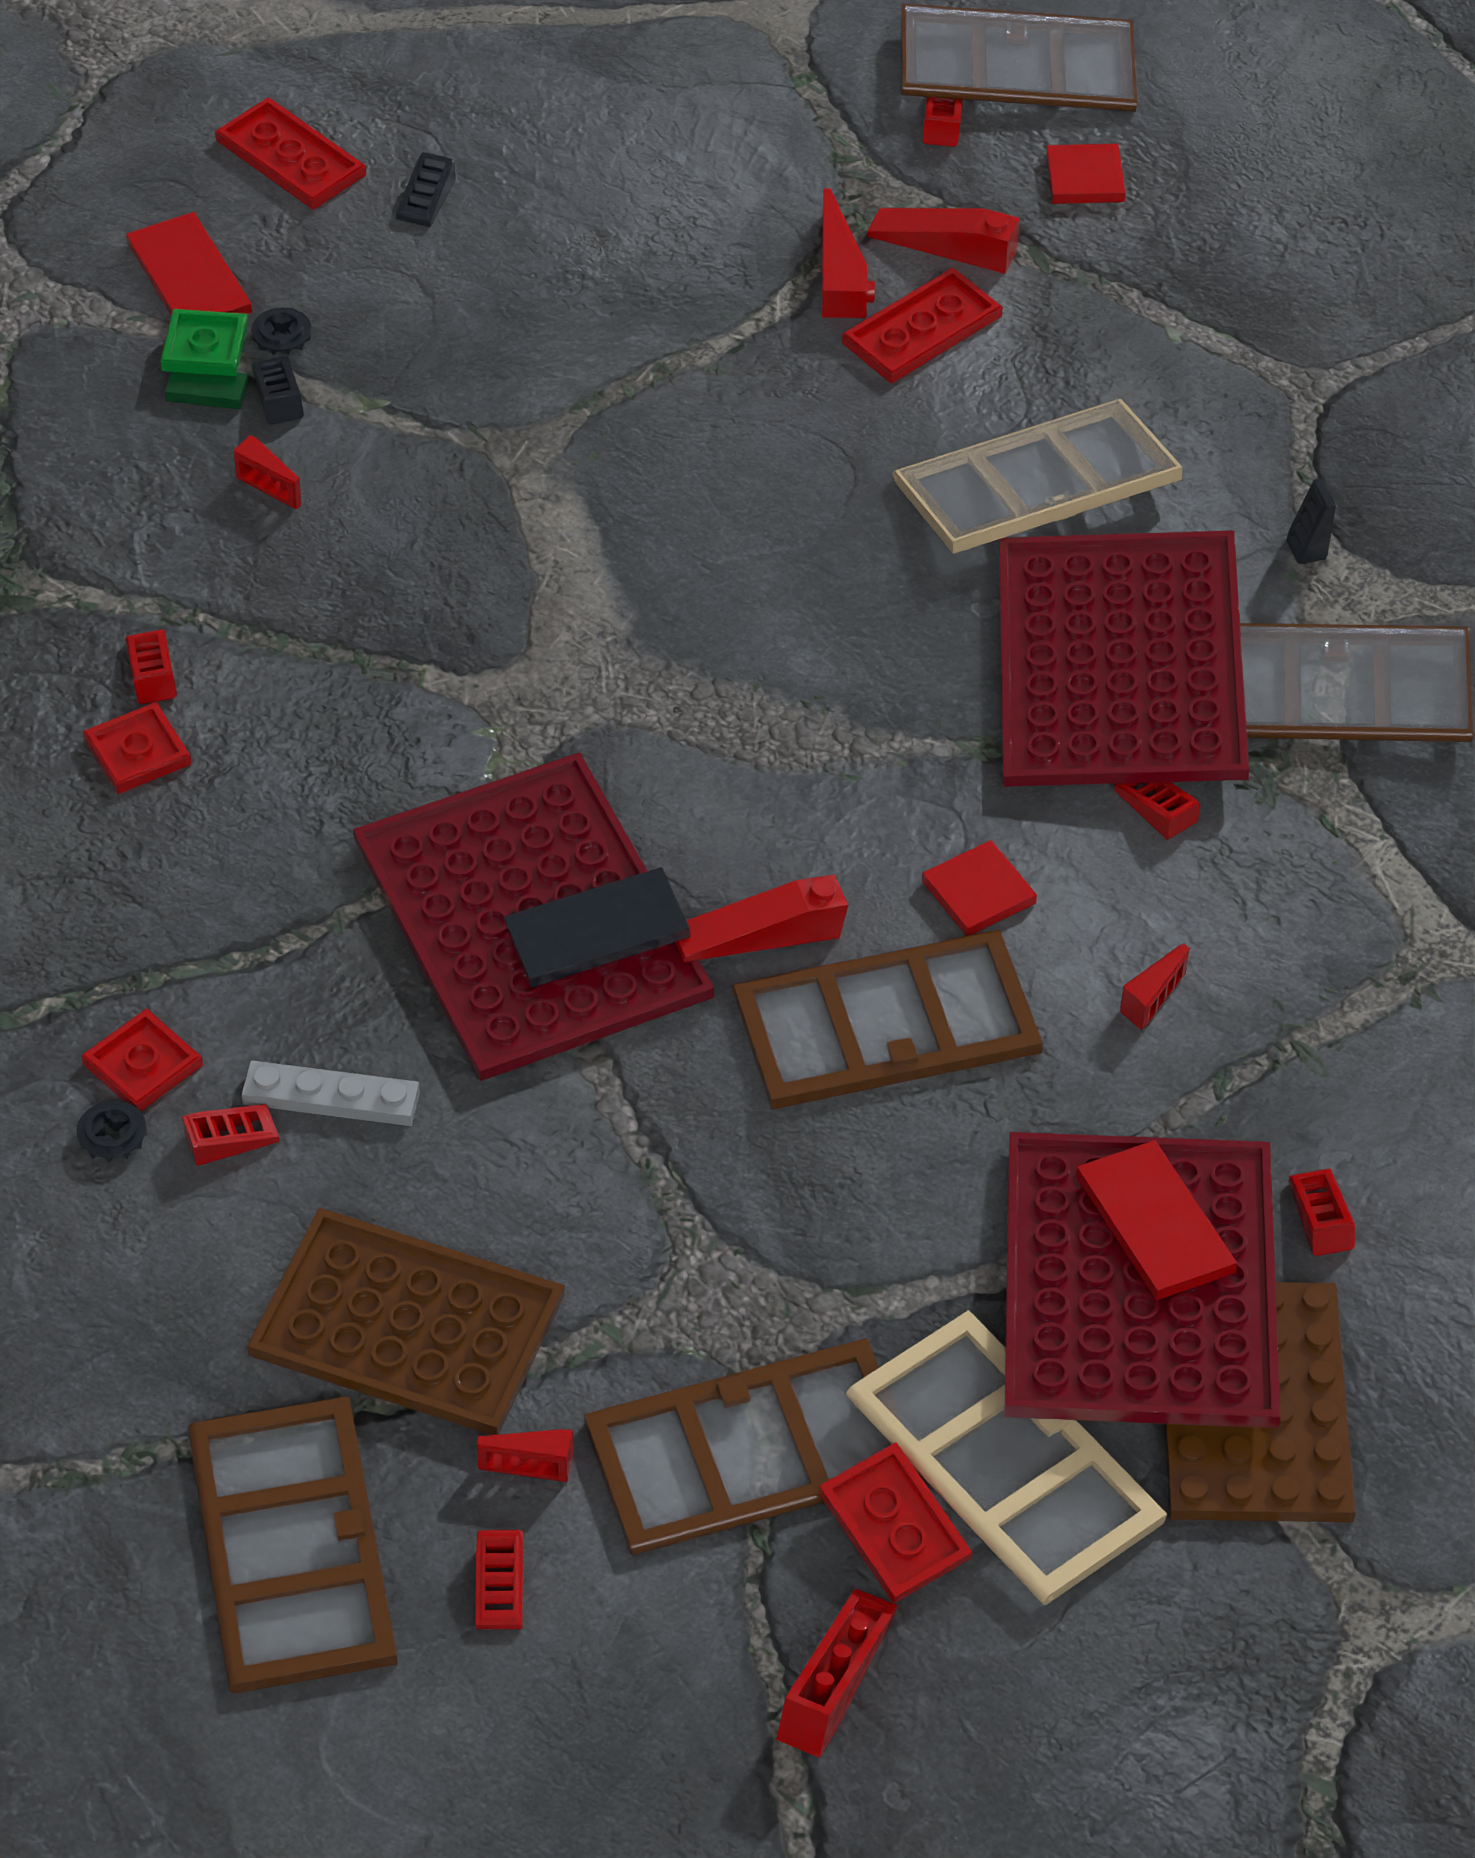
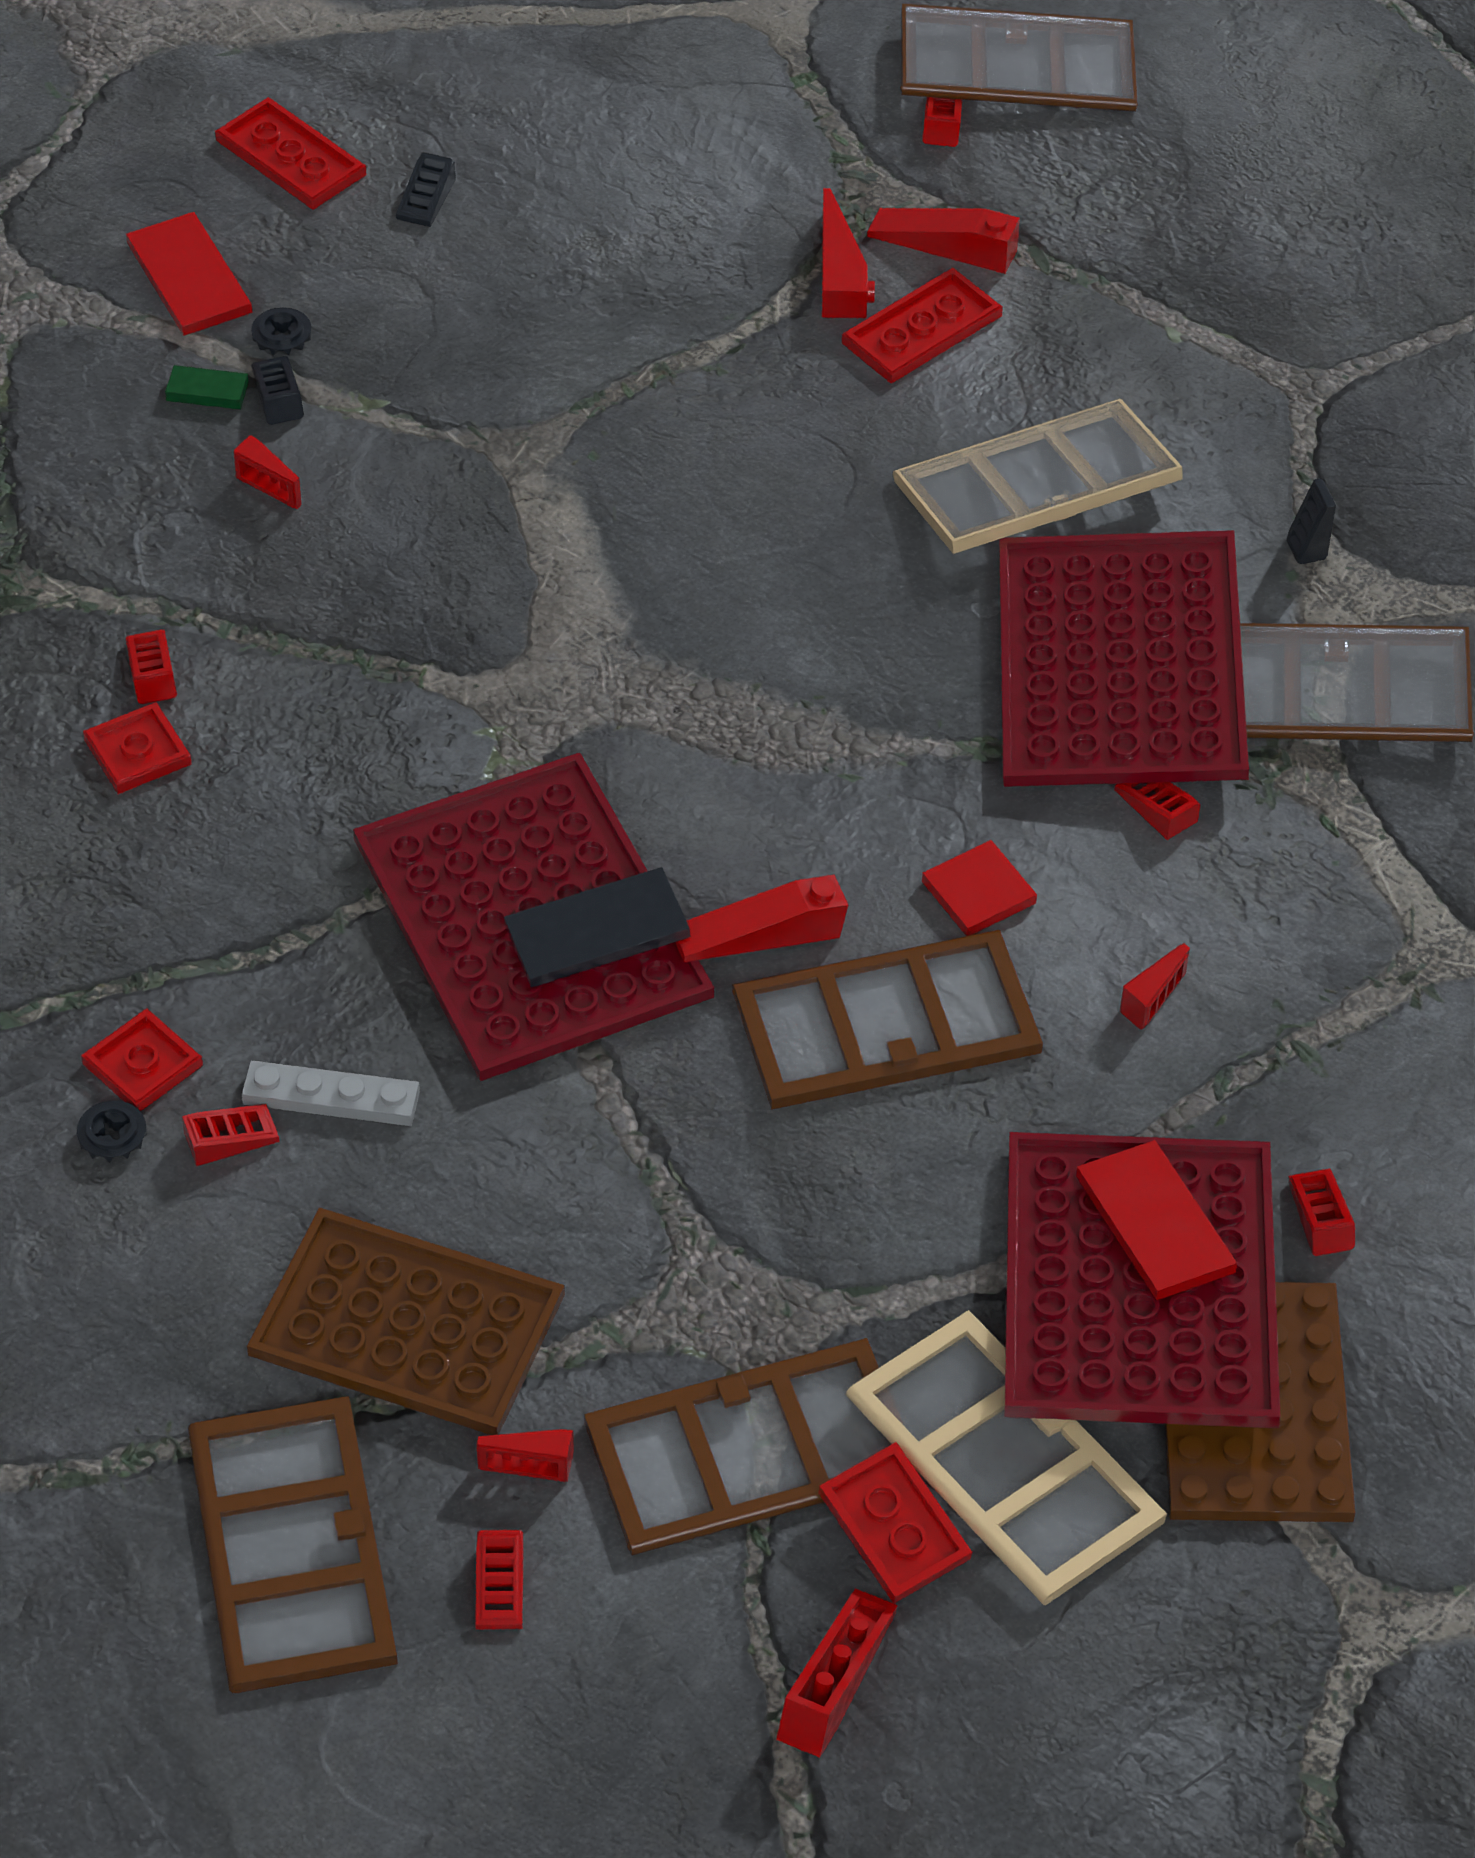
(204, 342): green tile -> none
(1085, 173): red tile -> none

